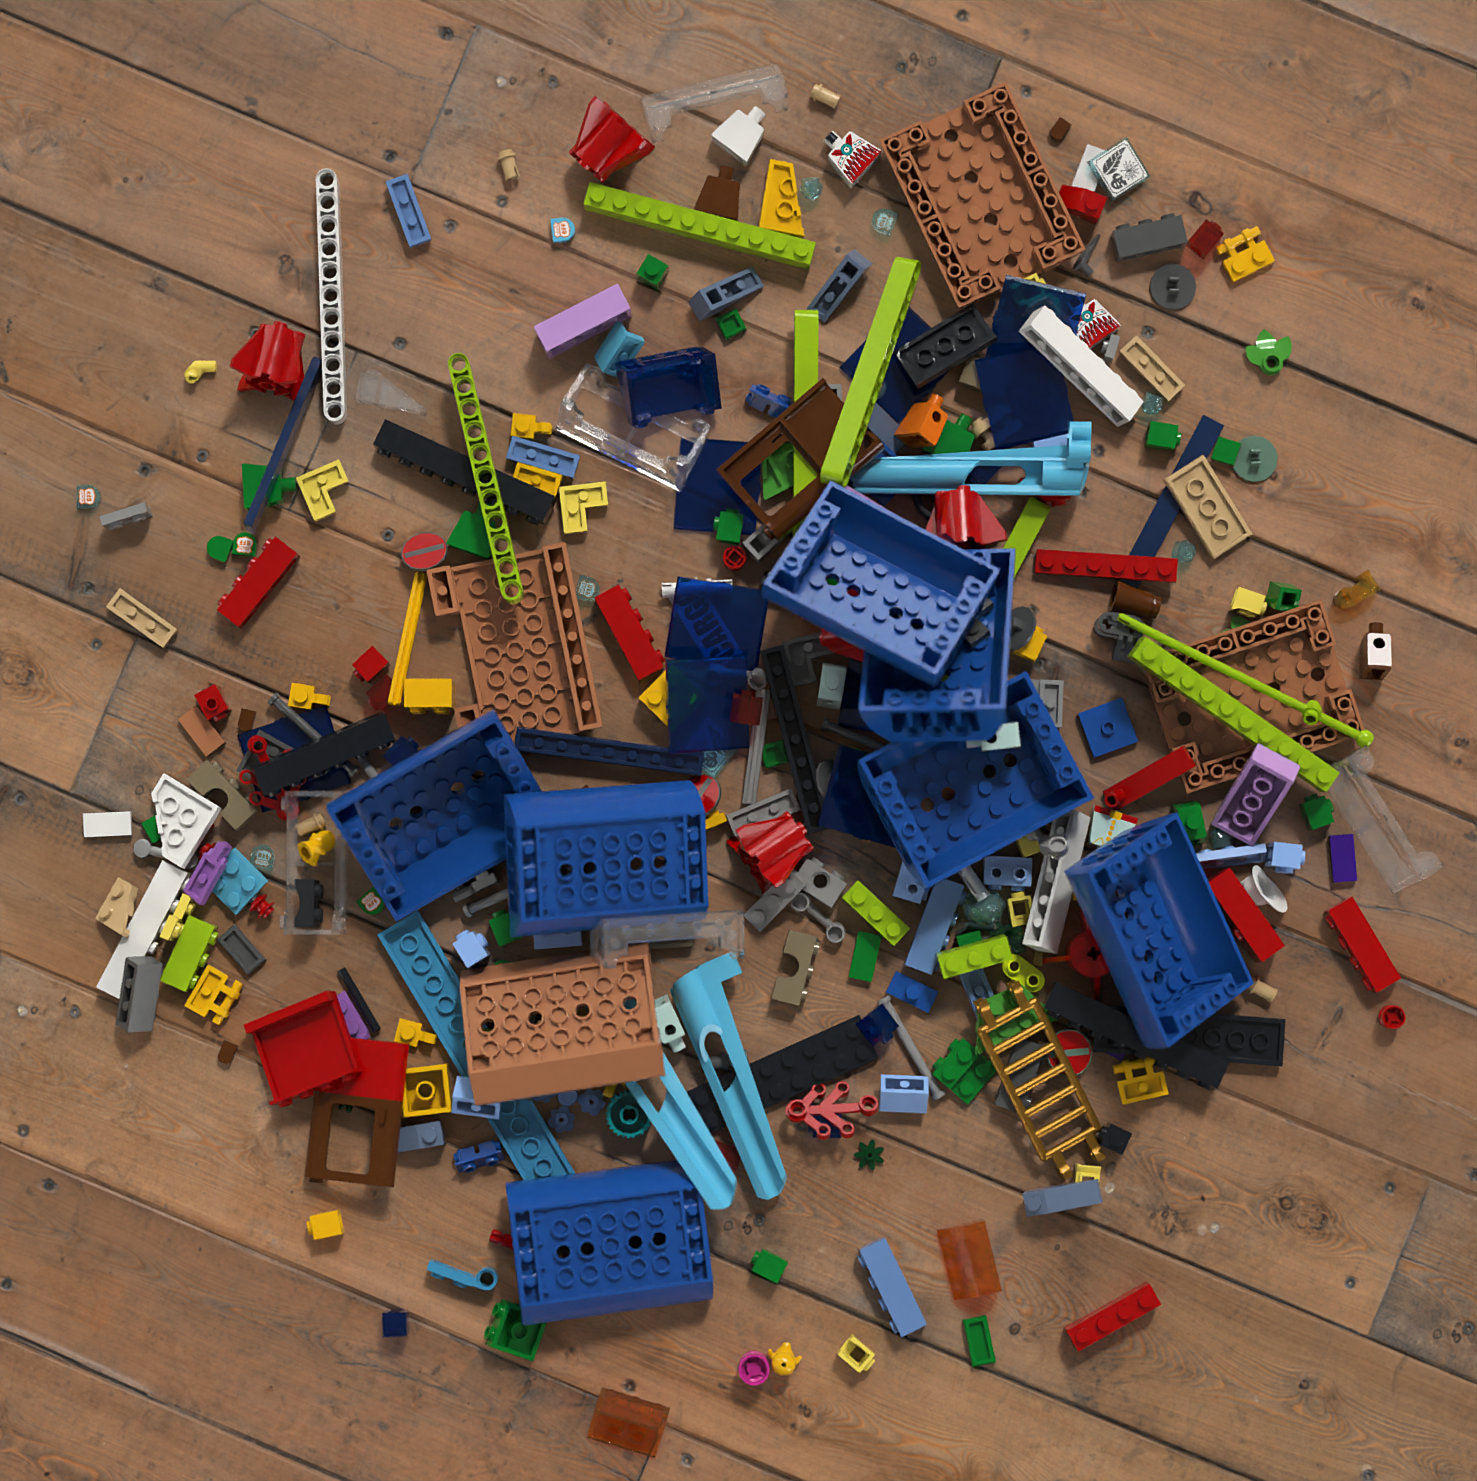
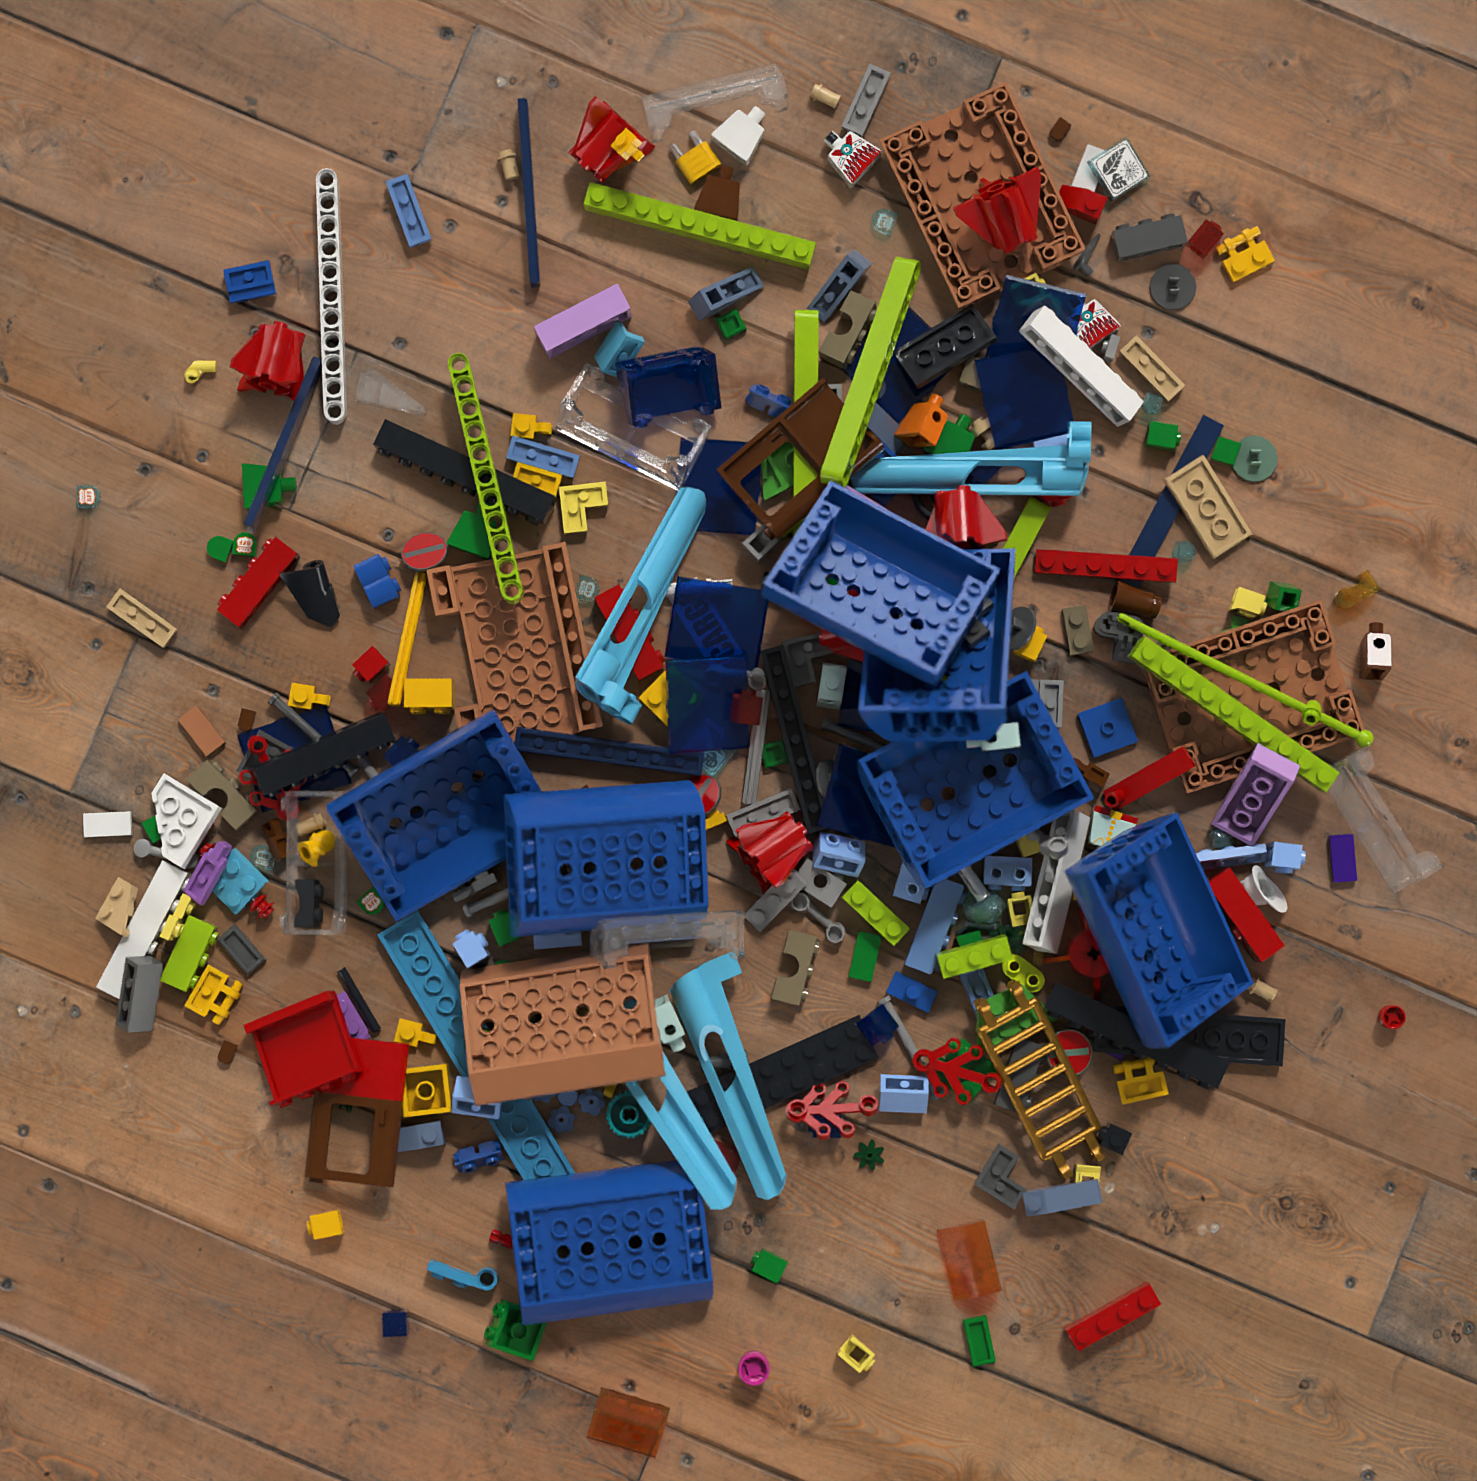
(121, 517): light grey plate -> none
(213, 703): red brick -> none
(249, 282): none -> blue plate
(277, 841): none -> reddish brown plate
(313, 592): none -> black panel
(316, 487): light yellow plate -> none
(377, 581): none -> blue brick
(529, 192): none -> dark blue tile
(562, 230): tile -> none
(609, 663): none -> medium azure panel
(627, 145): none -> yellow plate
(652, 272): green brick -> none
(696, 162): none -> yellow piece
(729, 526): green brick -> none
(731, 560): red wheel -> none
(780, 202): yellow wing -> none
(783, 1355): yellow animal -> none
(811, 187): clear light blue plate -> none
(839, 854): none -> light blue brick
(841, 348): none -> dark tan arch
(865, 100): none -> light grey plate
(892, 1287): medium blue brick -> none
(953, 1070): none -> red plant
(994, 1177): none -> dark grey plate
(1004, 211): none -> red brick
(1077, 630): none -> dark tan plate
(1093, 775): none -> reddish brown plate
(1192, 820): green torso -> none
(1269, 349): bright green plate -> none
(1317, 811): green brick -> none
(1362, 944): red brick -> none

